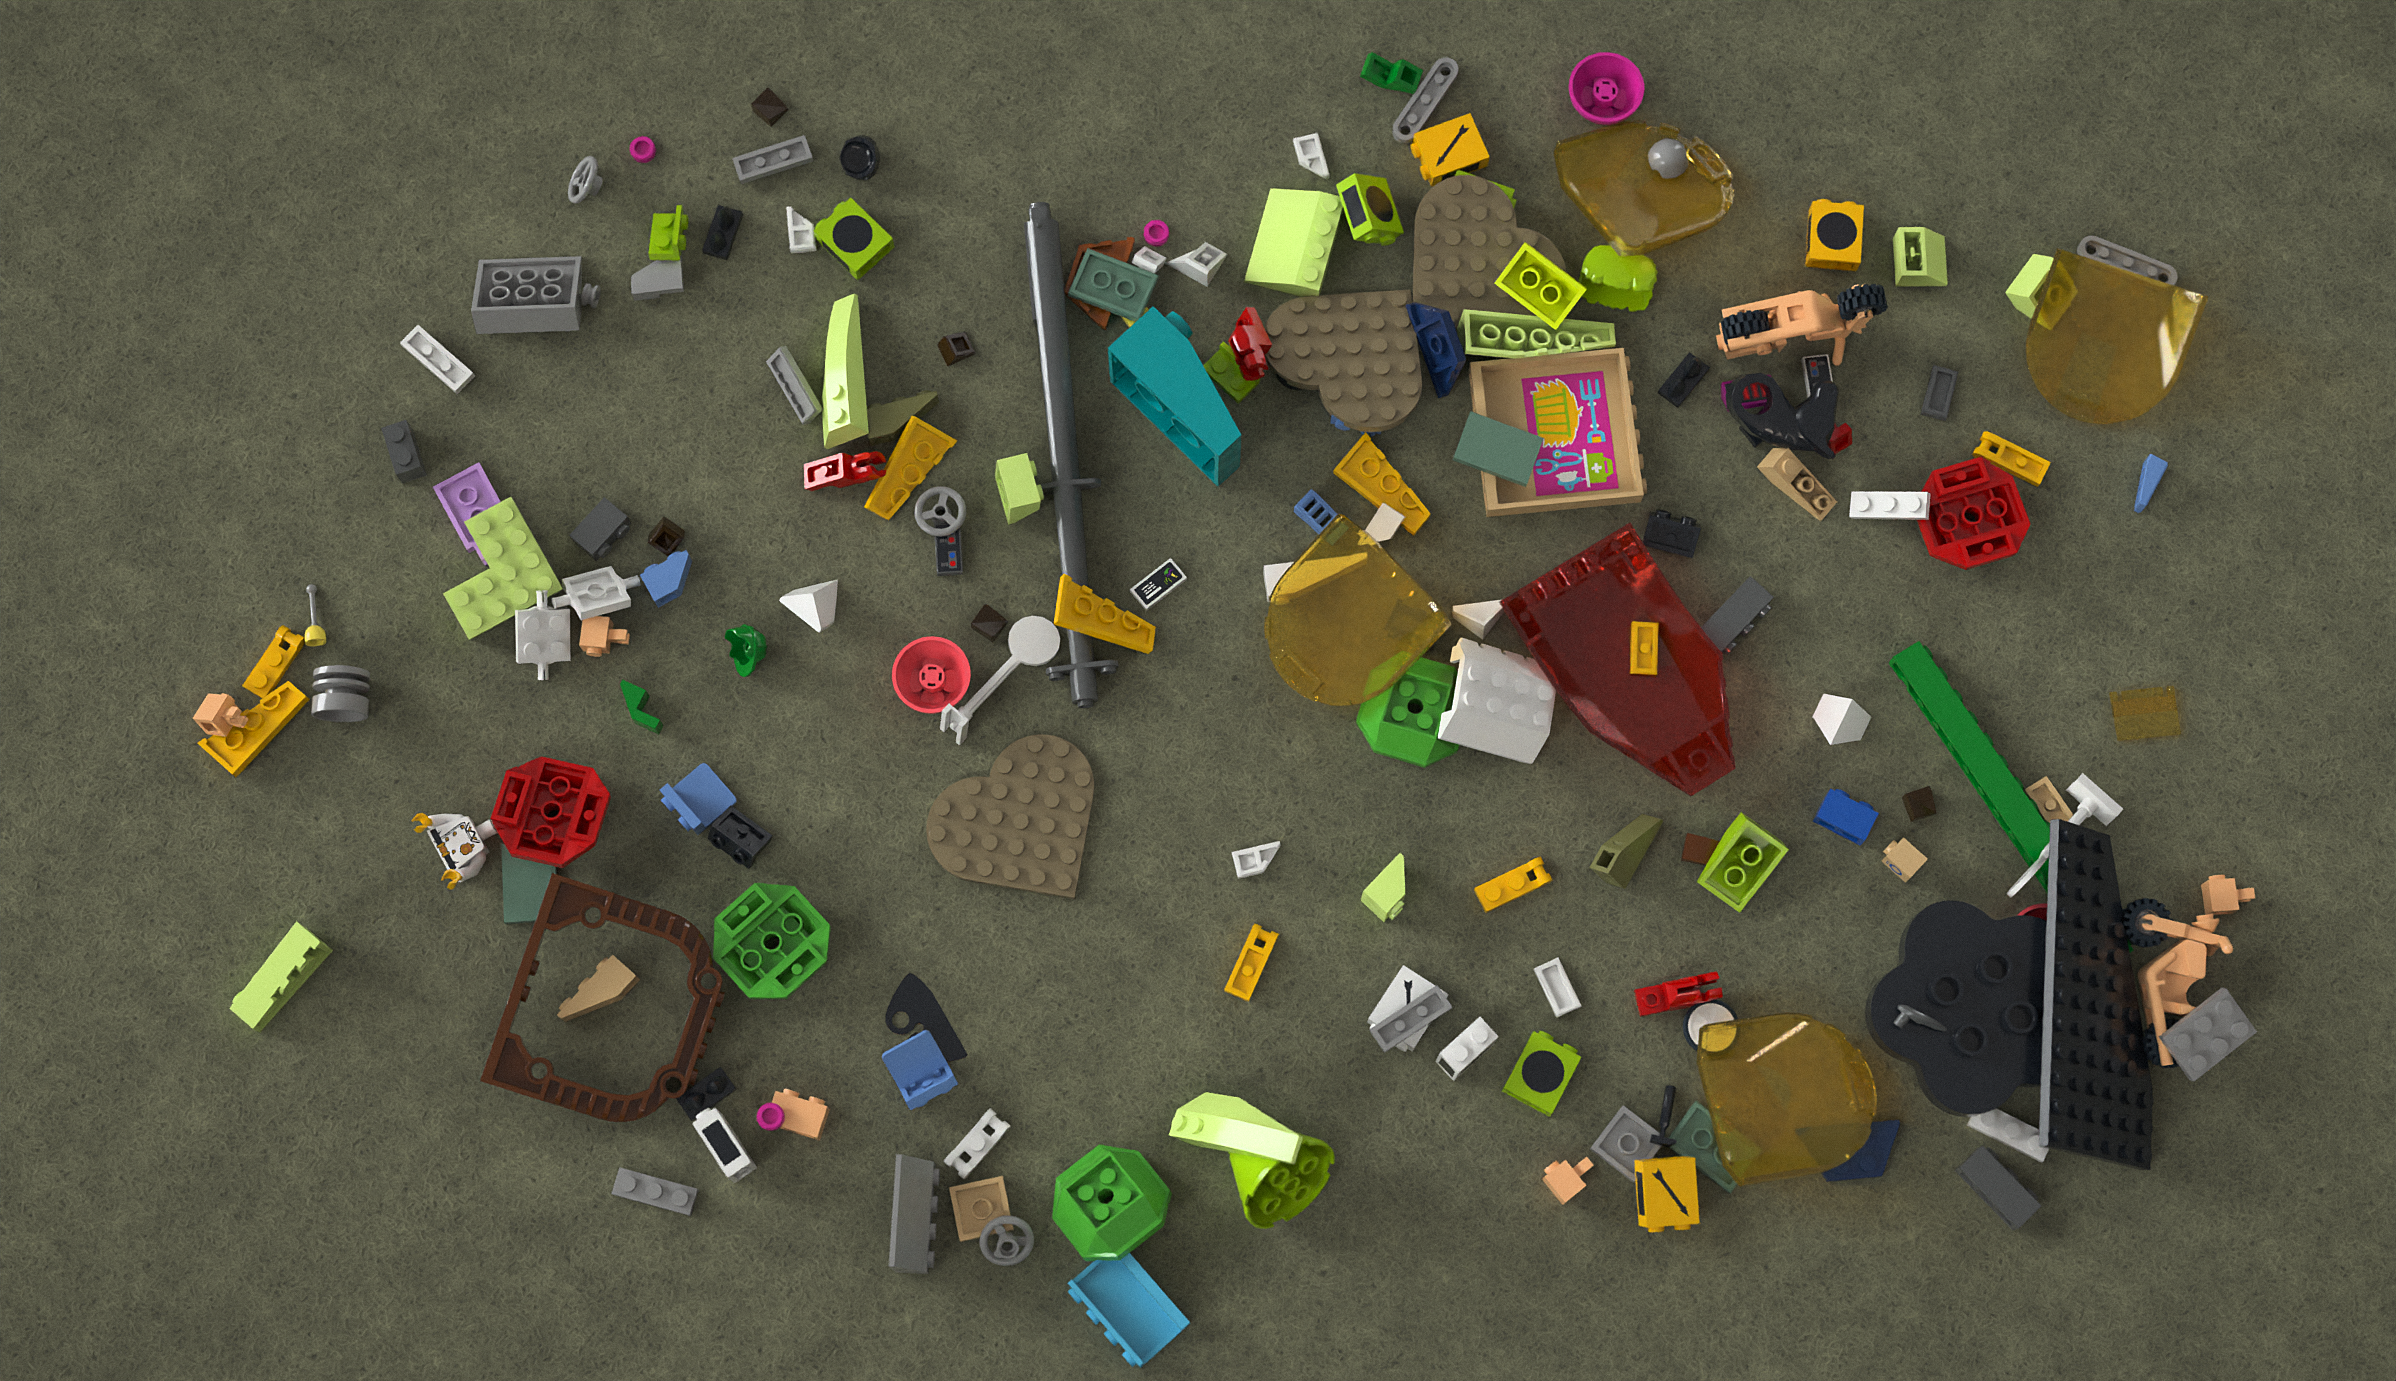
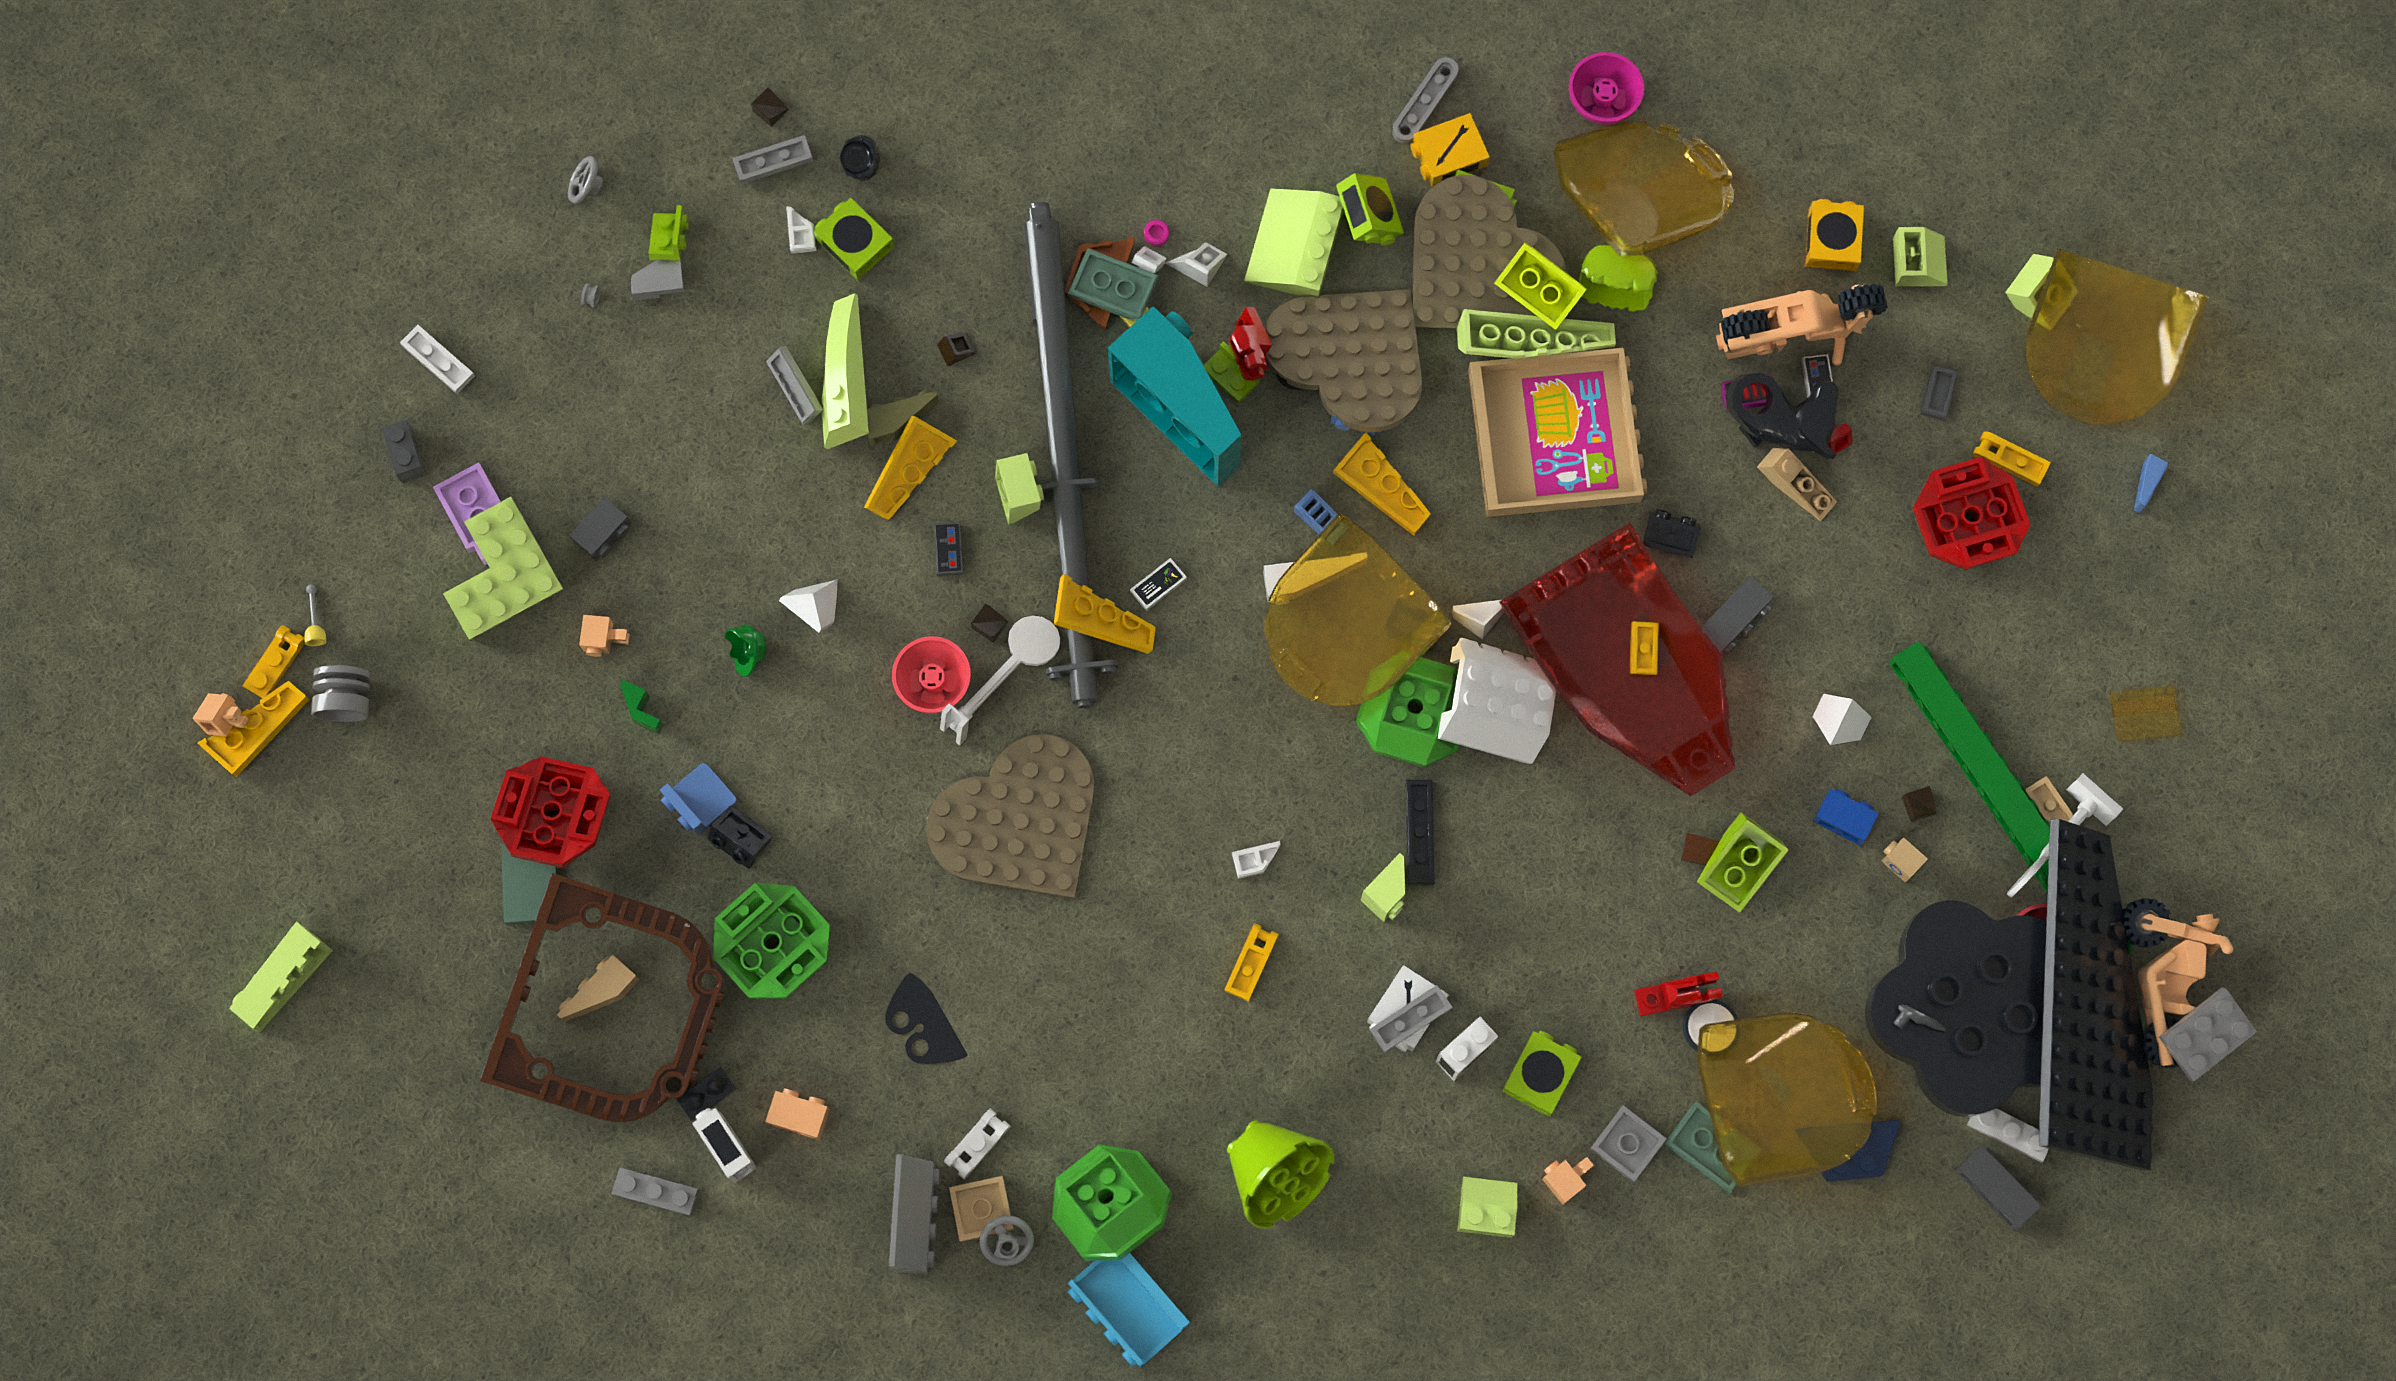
(458, 843): white torso -> none
(527, 295): light grey slope -> none
(542, 635): white plate -> none
(596, 592): white plate -> none
(642, 149): dark pink tile -> none
(666, 536): dark brown slope -> none
(668, 578): medium blue slope -> none
(722, 232): black tile -> none
(770, 1116): dark pink tile -> none
(843, 470): red plate -> none
(919, 1069): medium blue bracket -> none
(954, 523): light grey piece -> none
(1234, 1127): yellowish green wedge -> none
(1311, 154): white tile -> none
(1385, 523): white tile -> none
(1393, 76): green slope -> none
(1419, 832): none -> black tile
(1438, 345): dark blue wing -> none
(1488, 1207): none -> yellowish green slope
(1498, 449): sand green tile -> none
(1512, 885): yellow plate -> none
(1557, 987): white tile -> none
(1624, 851): olive slope -> none
(1665, 1118): black piece -> none
(1667, 1193): yellow brick -> none
(1668, 158): light grey hair -> none
(1683, 380): black tile -> none
(1890, 505): white plate -> none
(2126, 259): light grey plate -> none
(2222, 897): light nougat brick -> none

